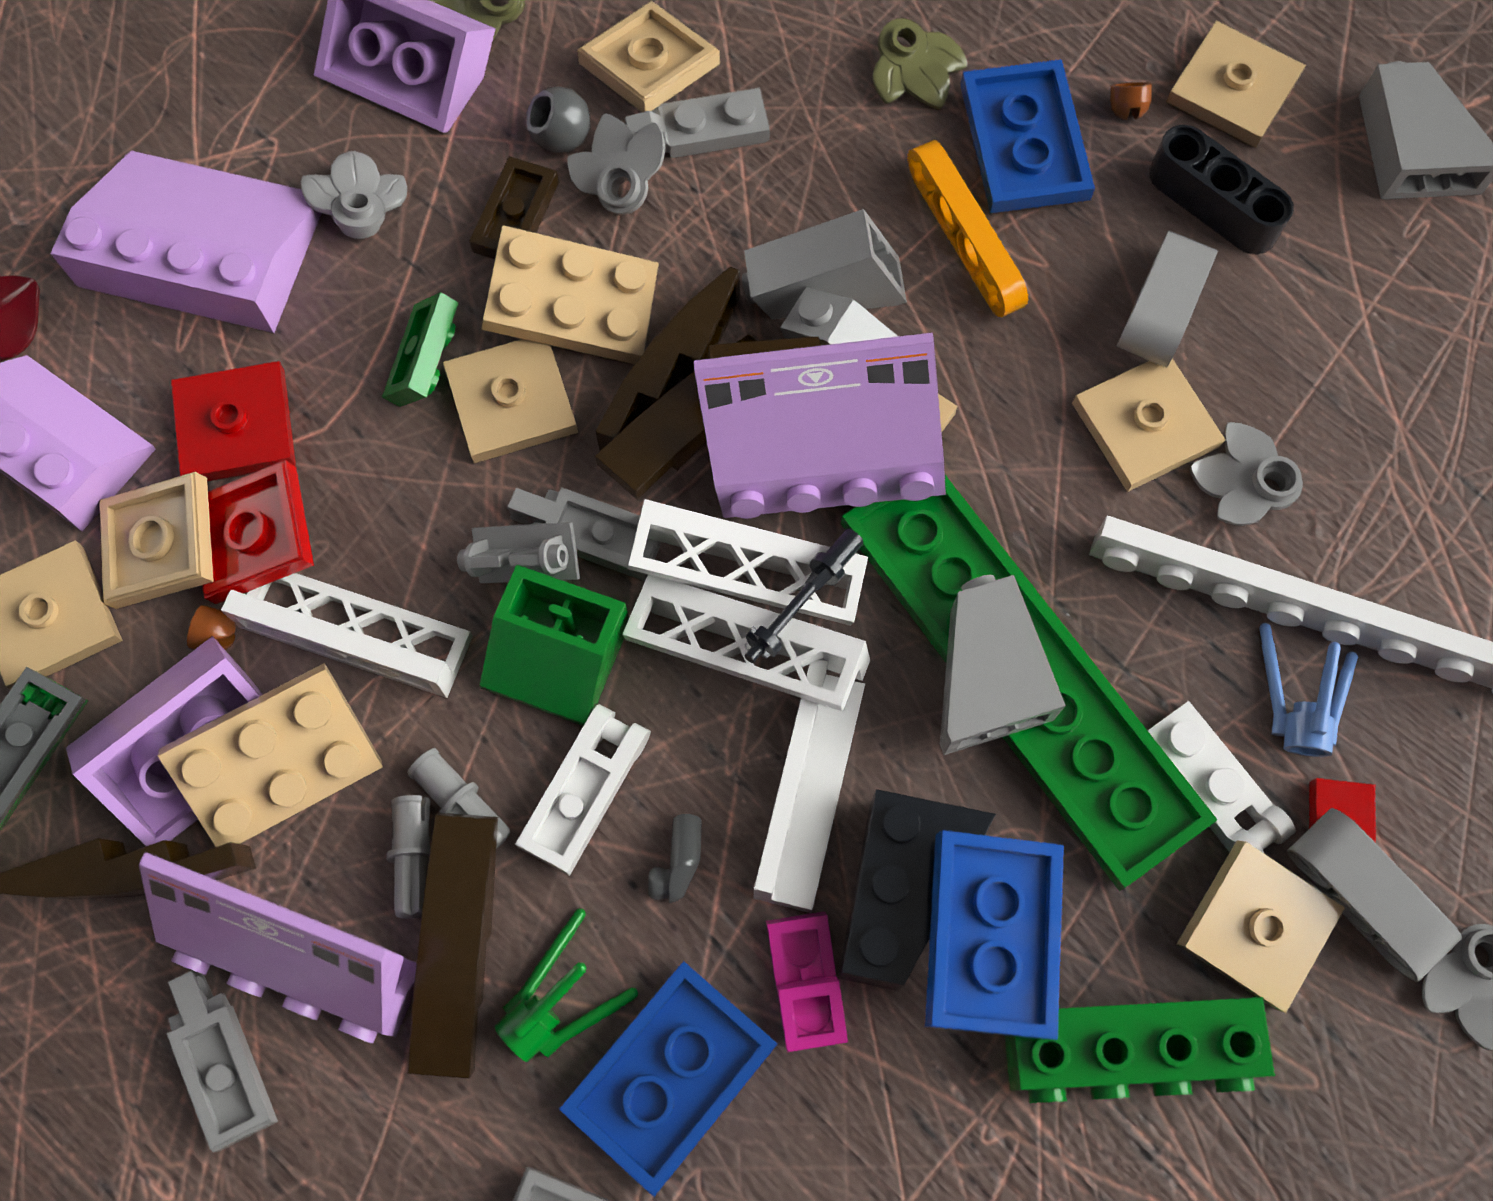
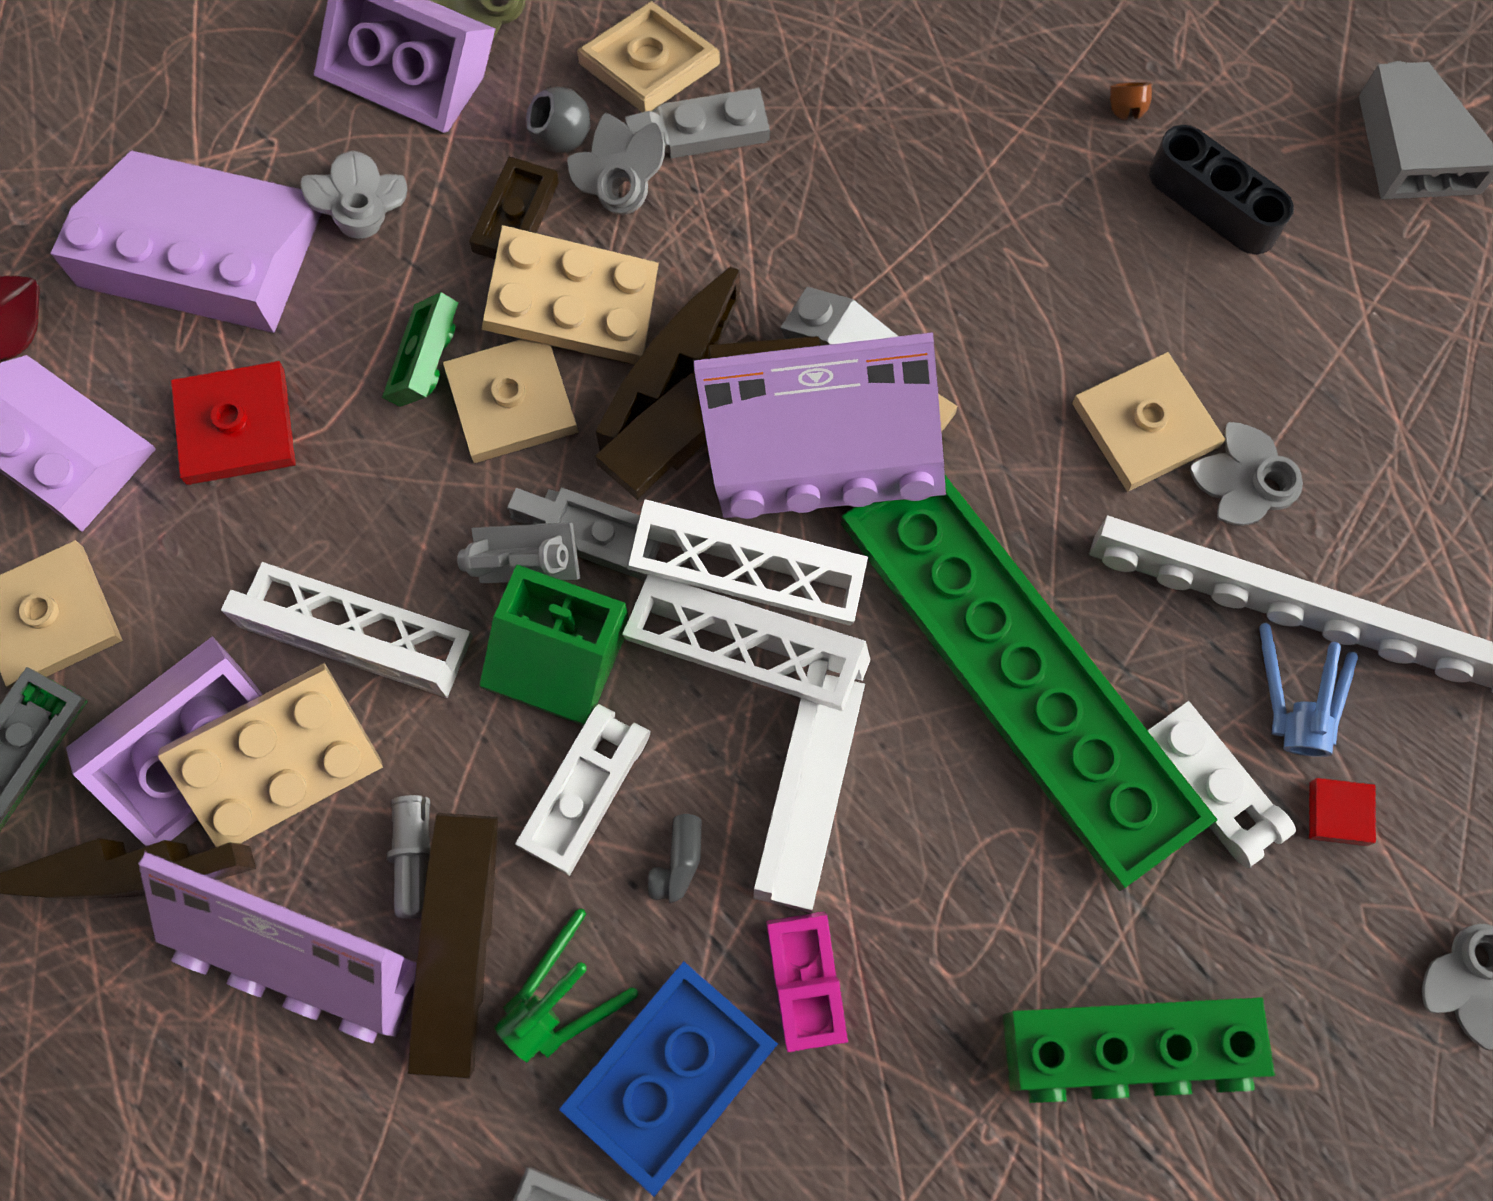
(155, 540): tan plate -> none
(209, 623): dark orange hinge -> none
(217, 1064): light grey hinge -> none
(257, 531): red plate -> none
(451, 791): light grey axle -> none
(826, 569): black piece -> none
(837, 257): light grey slope -> none
(895, 885): black wedge -> none
(917, 69): olive plate -> none
(967, 229): light orange beam -> none
(994, 667): light grey slope -> none
(995, 936): blue plate -> none
(1026, 136): blue plate -> none
(1167, 299): light grey beam -> none
(1235, 84): tan plate -> none
(1261, 926): tan plate -> none
(1375, 894): light grey beam -> none

